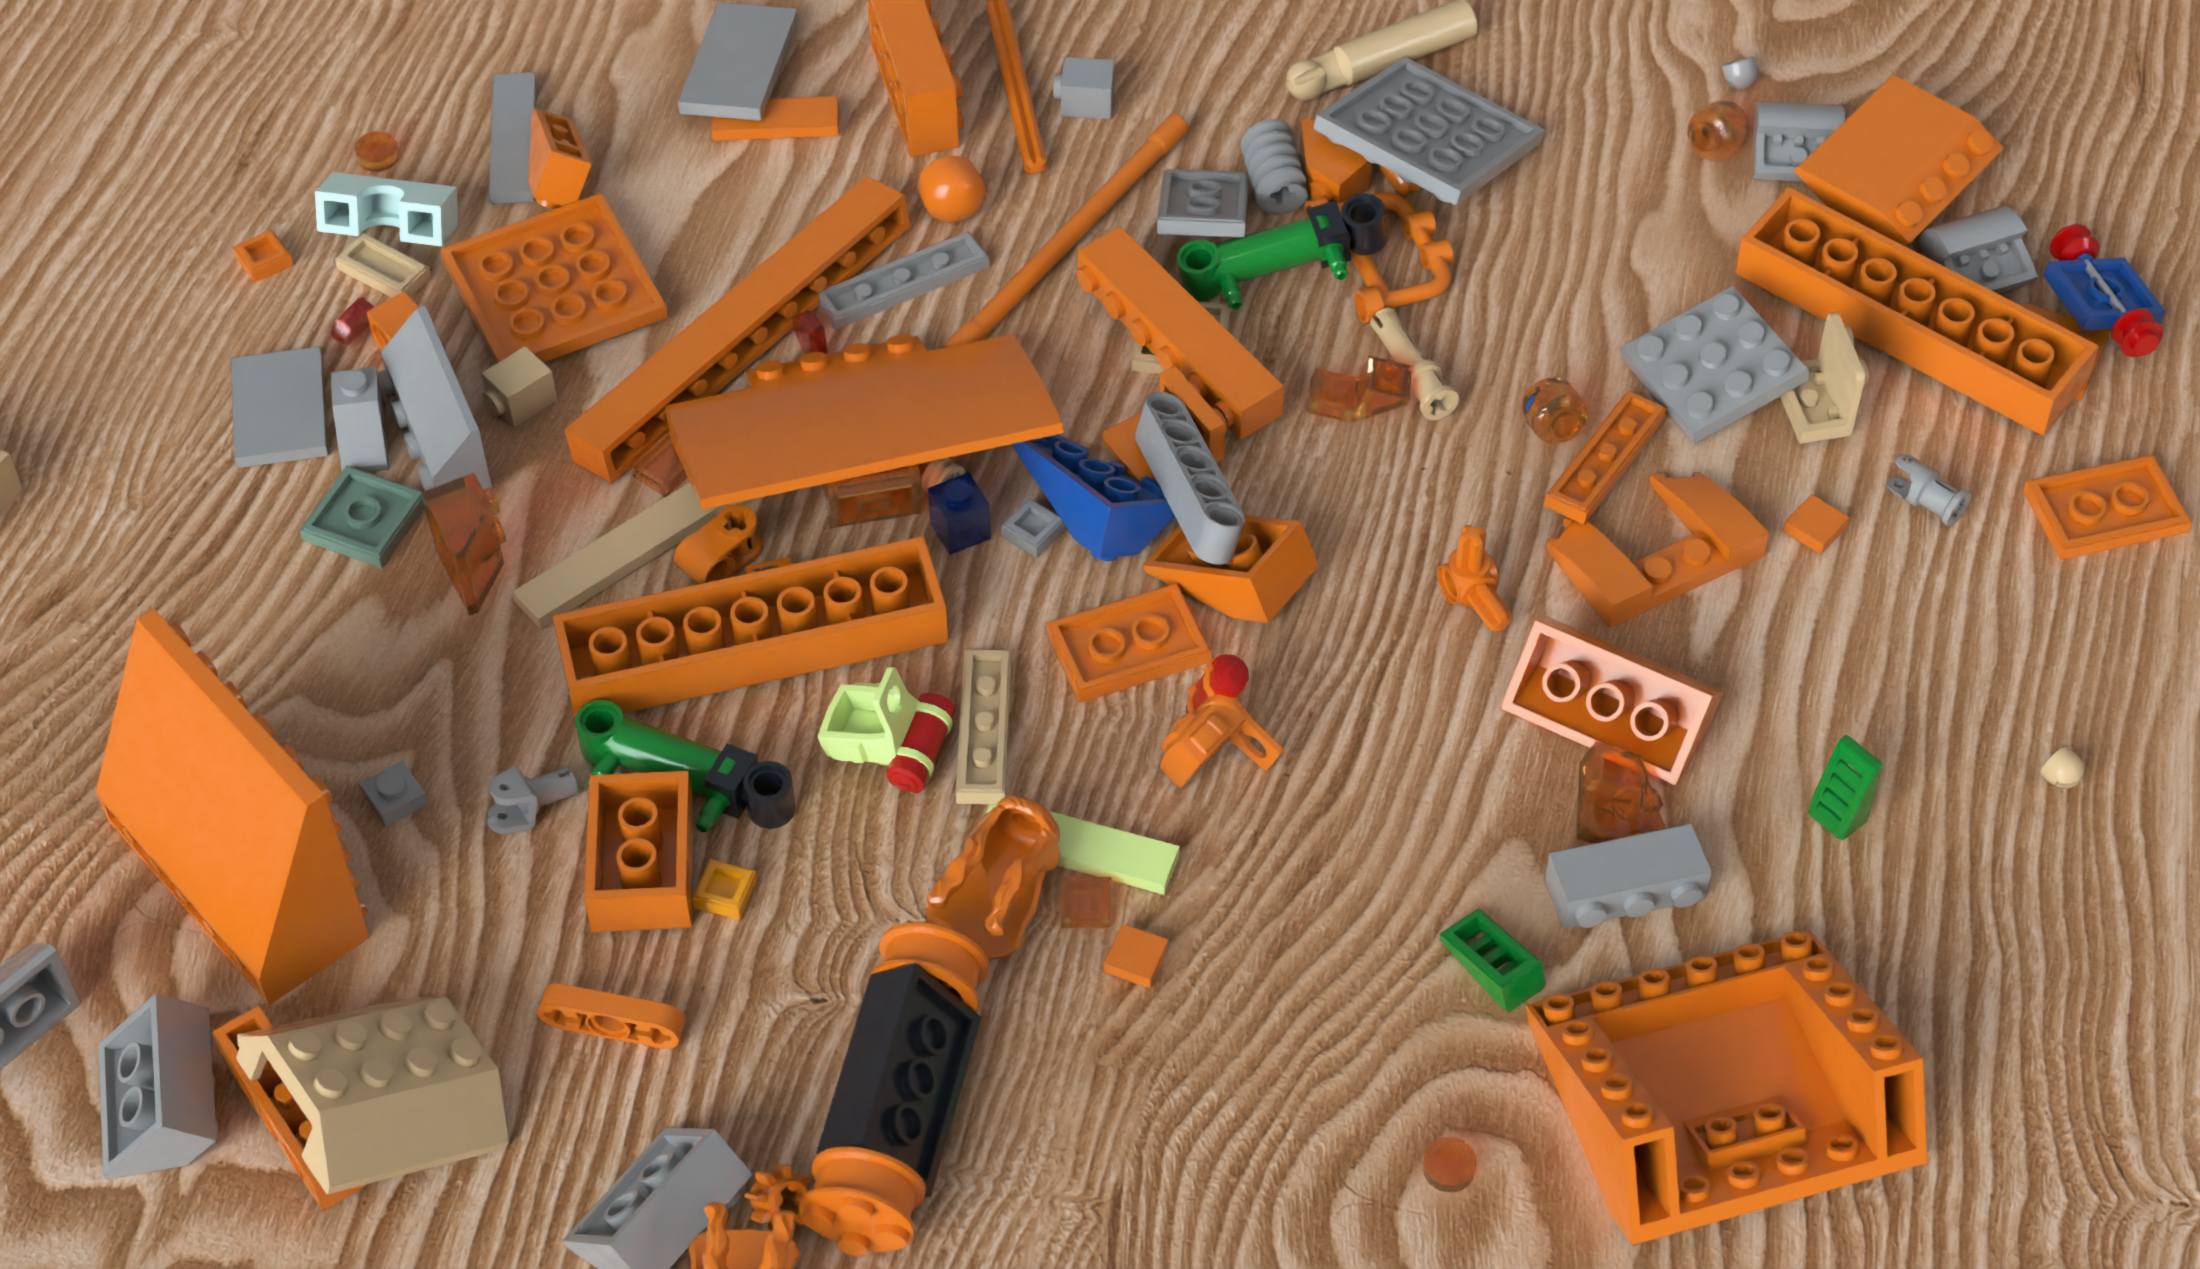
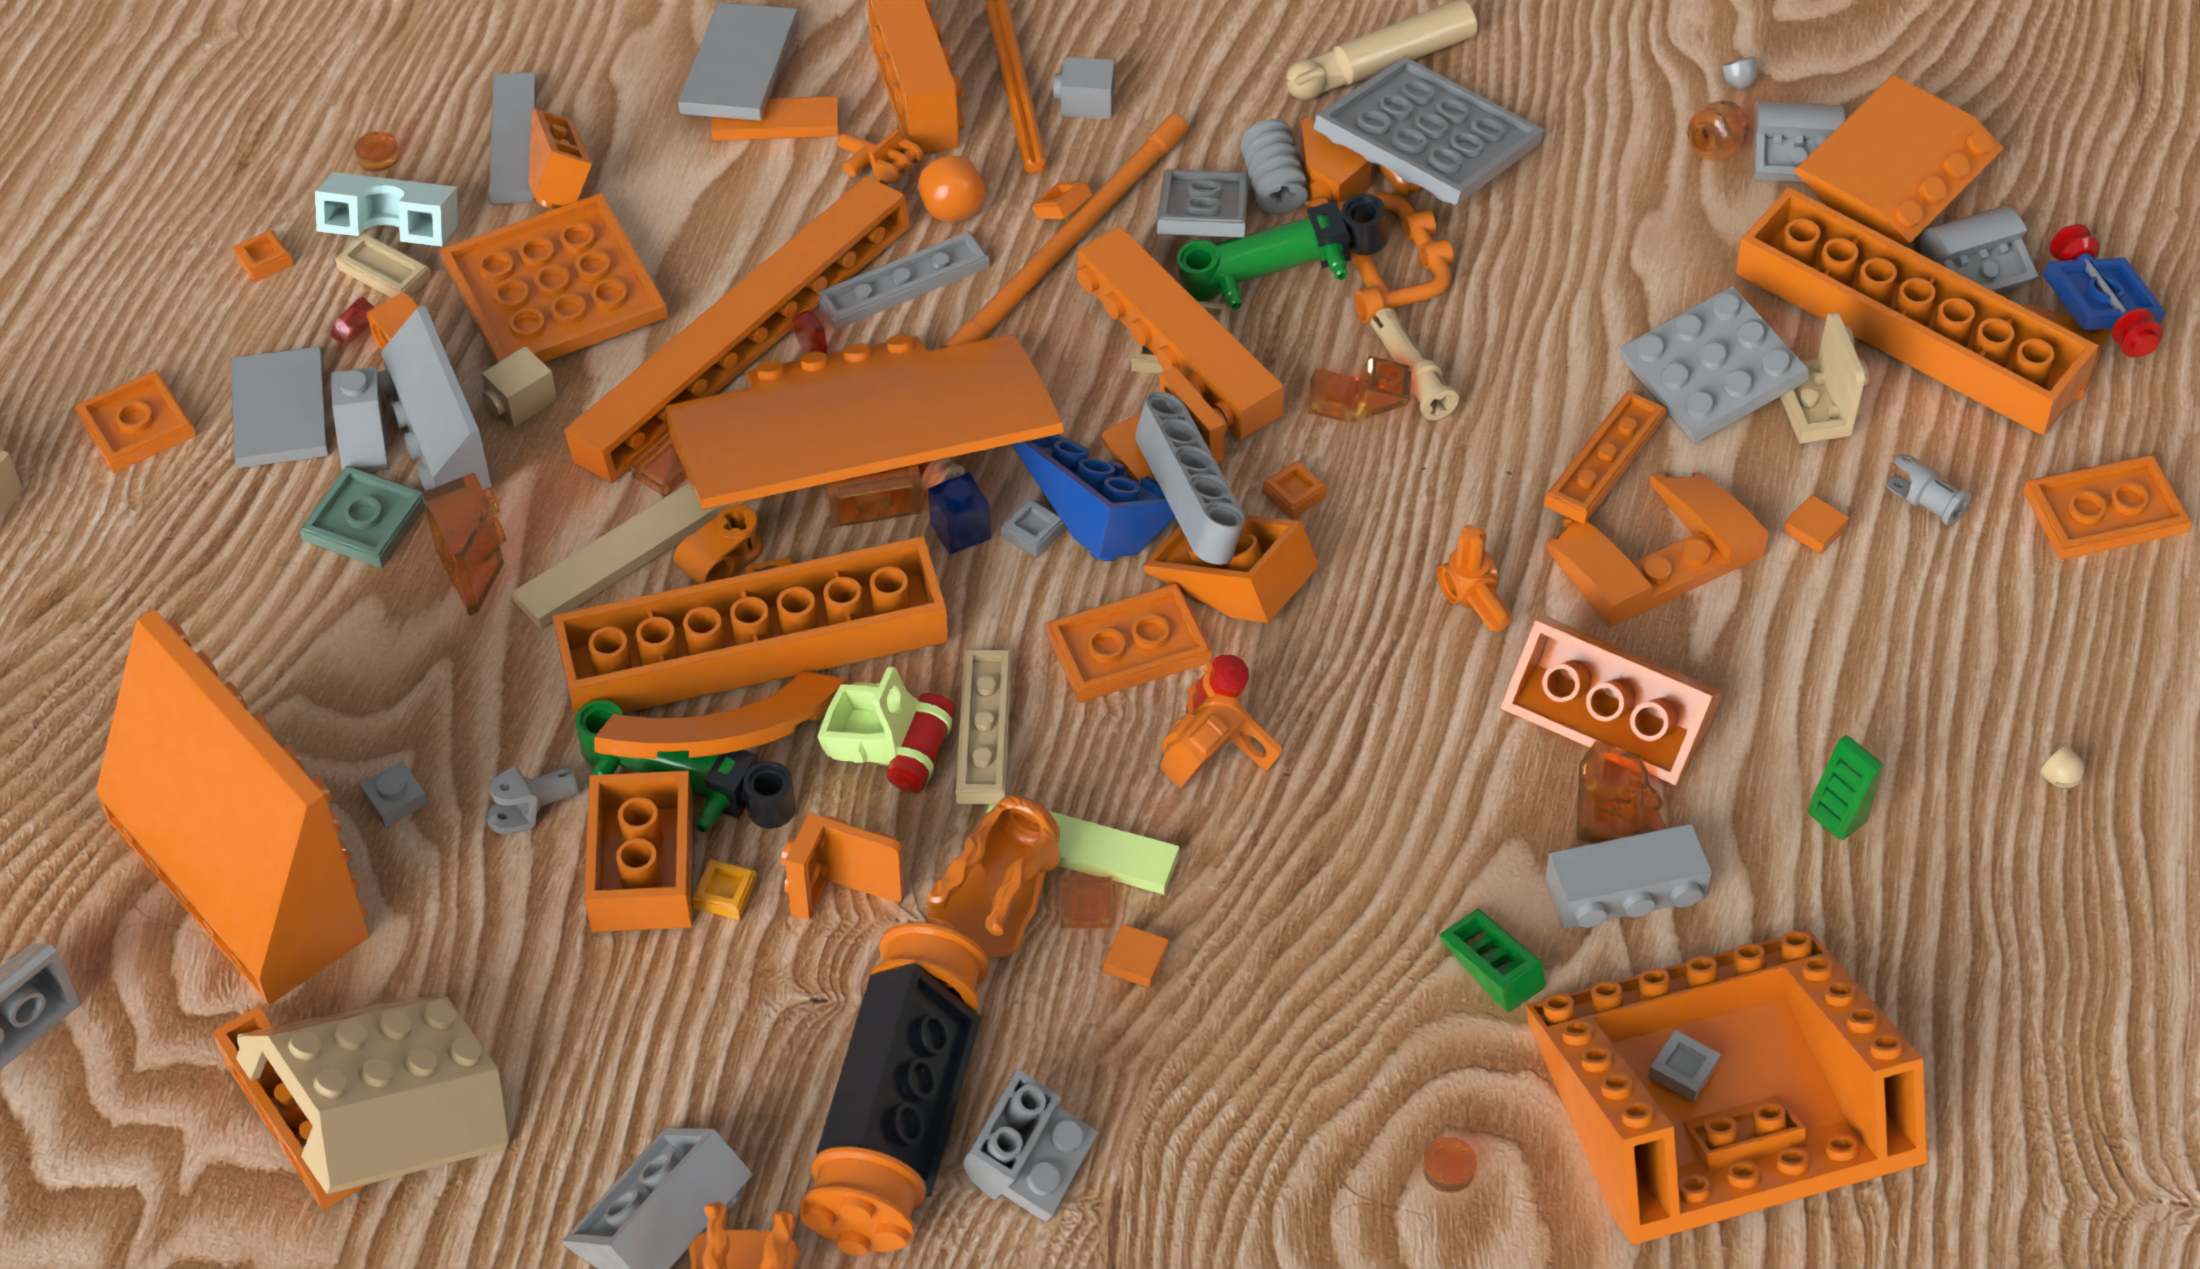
(135, 421): none -> orange tile
(157, 1088): light grey slope -> none
(611, 1016): orange beam -> none
(725, 731): none -> orange tile
(777, 1193): orange gear -> none
(842, 855): none -> orange bracket
(888, 157): none -> orange arm
(1028, 1147): none -> light grey brick
(1061, 200): none -> orange tile
(1294, 489): none -> orange tile
(1554, 410): clear orange head -> none
(1684, 1065): none -> light grey plate

